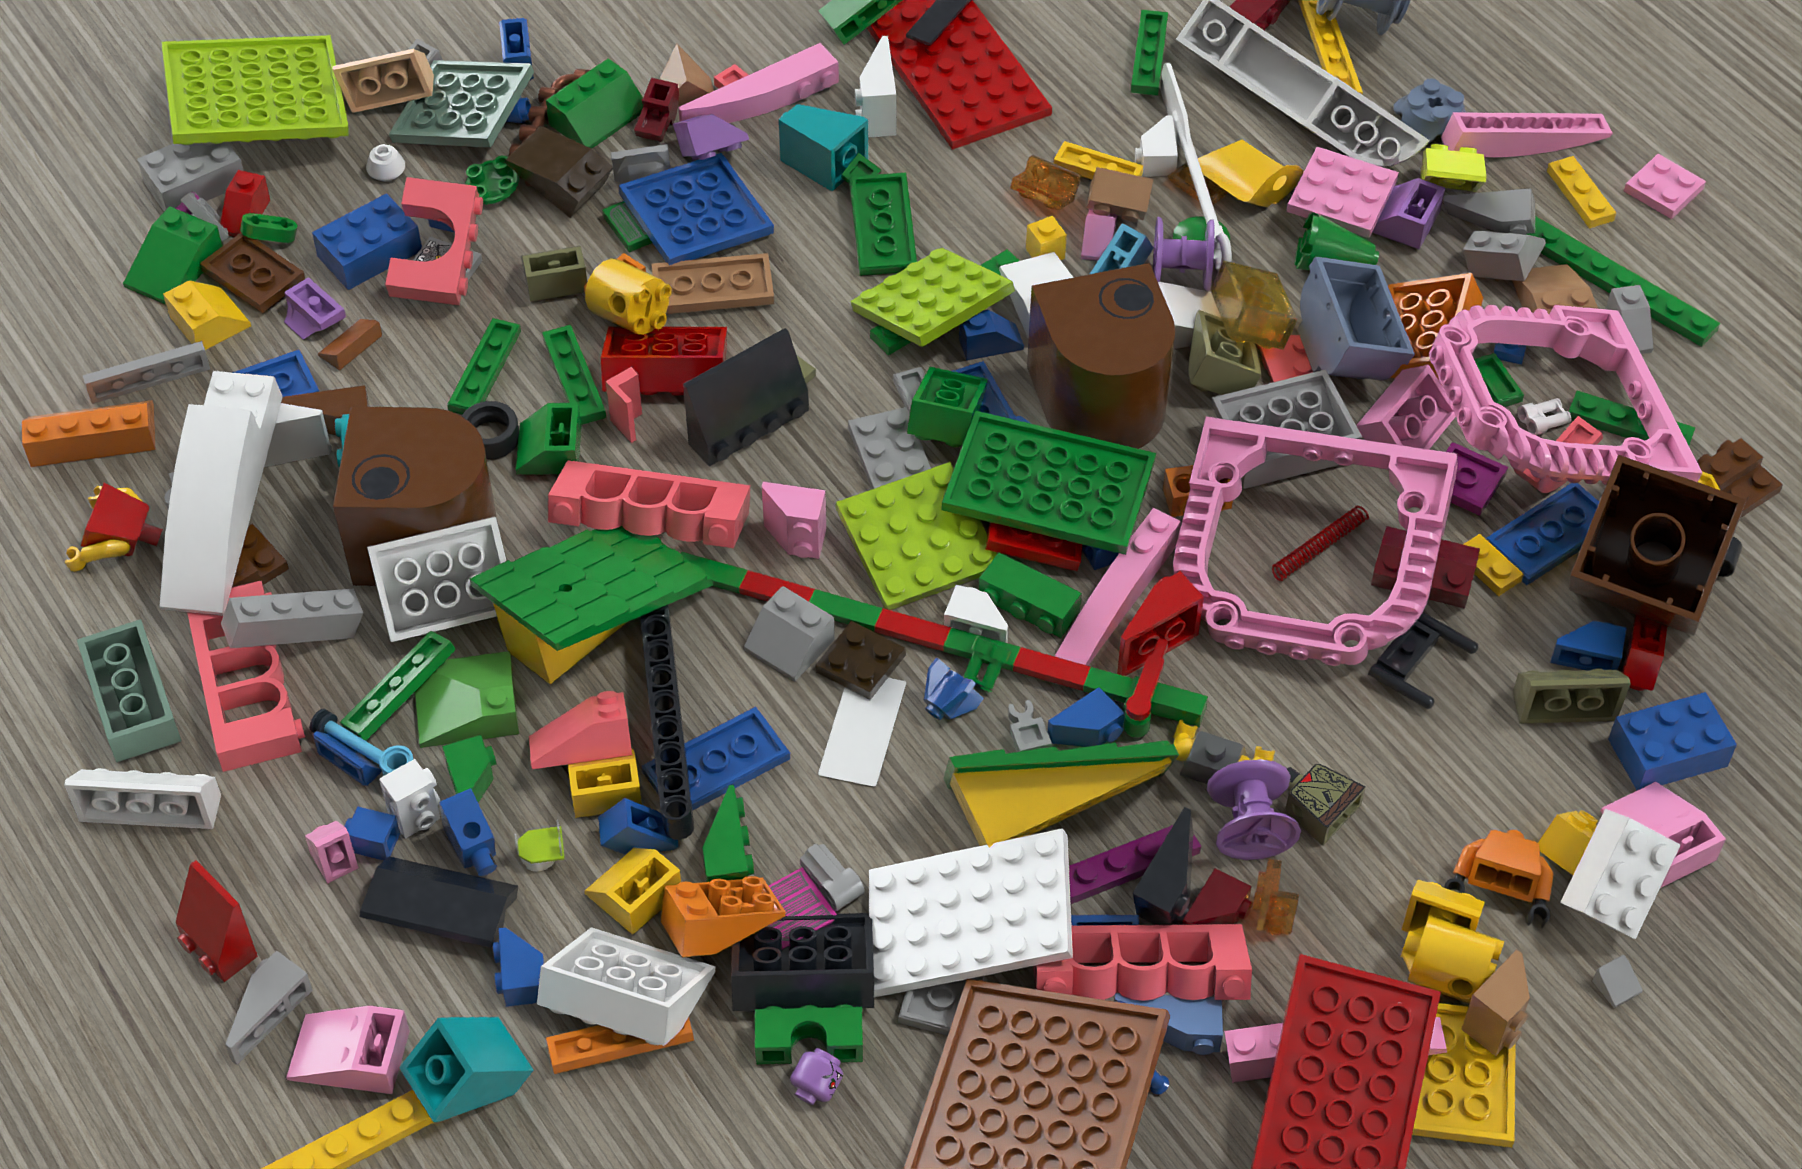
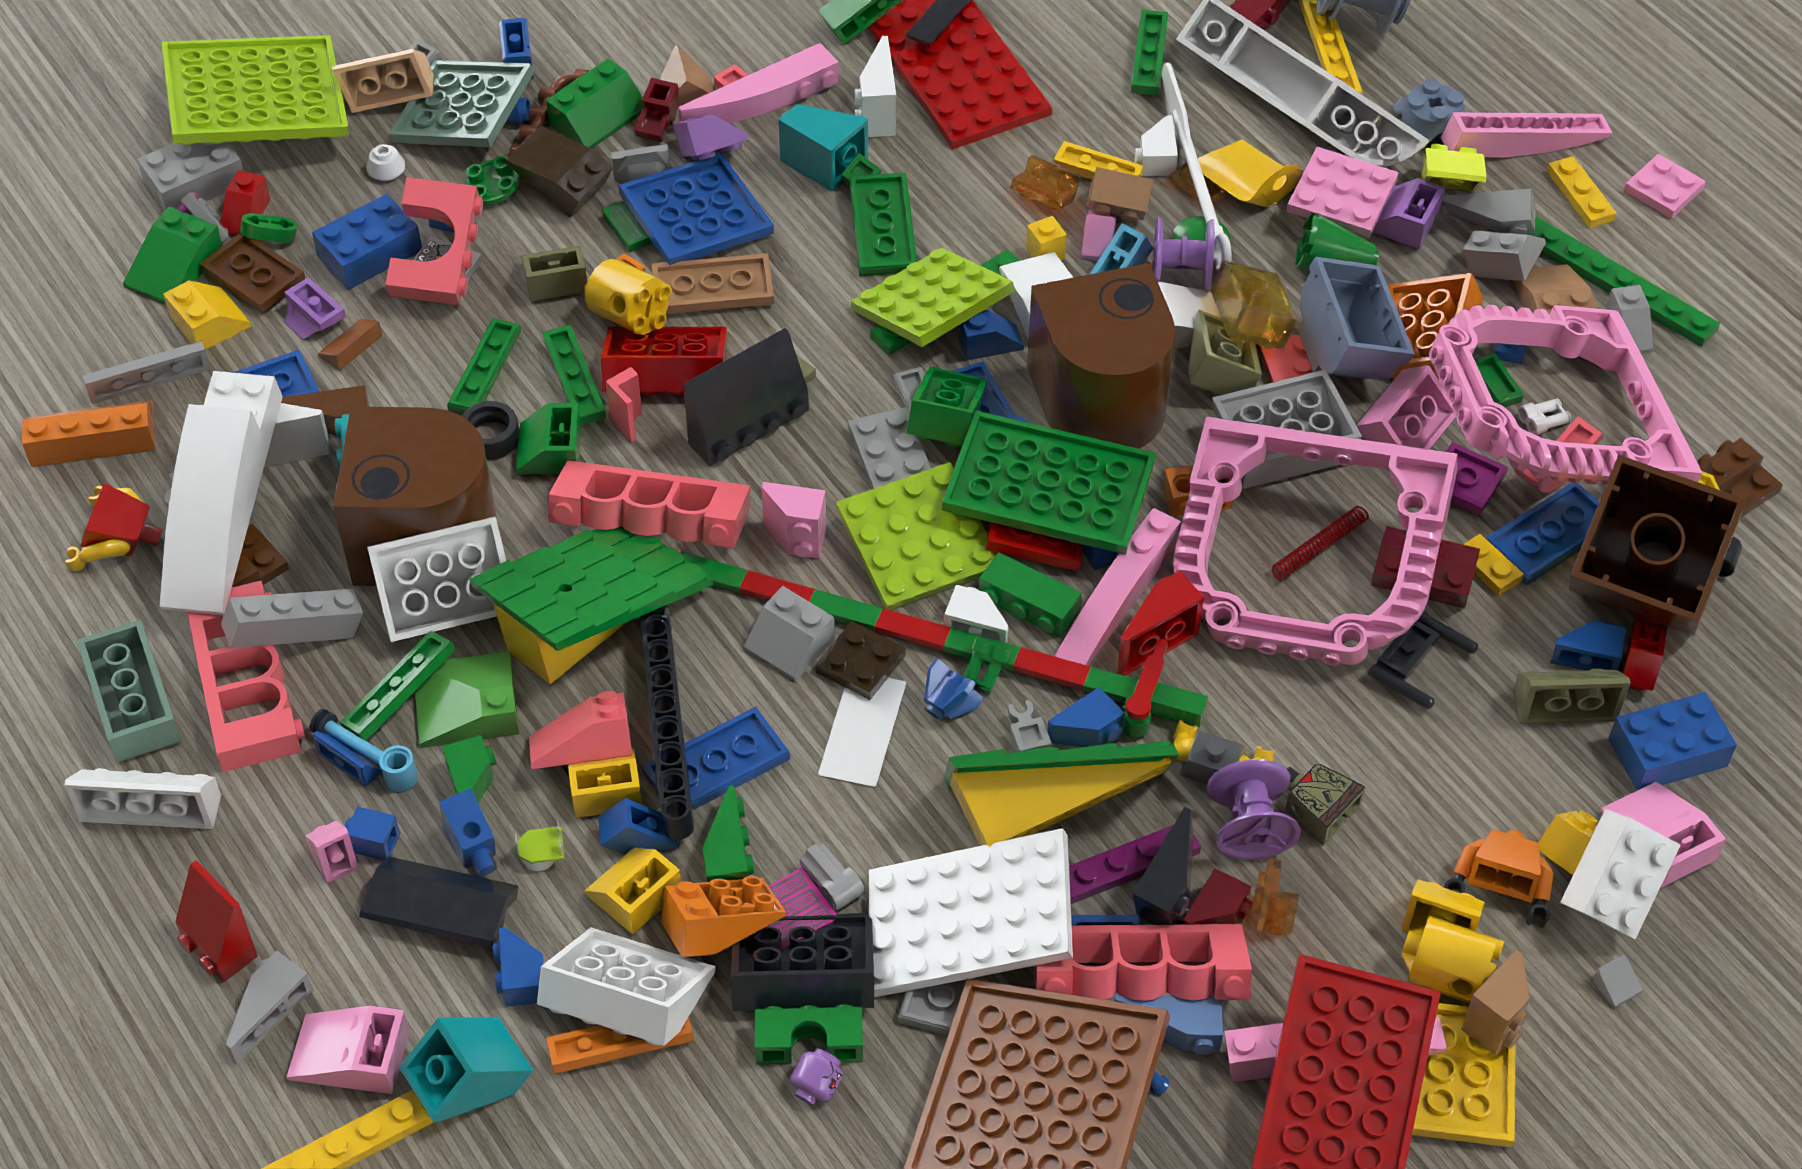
(411, 797): white brick -> none
(1614, 417): green plate -> none

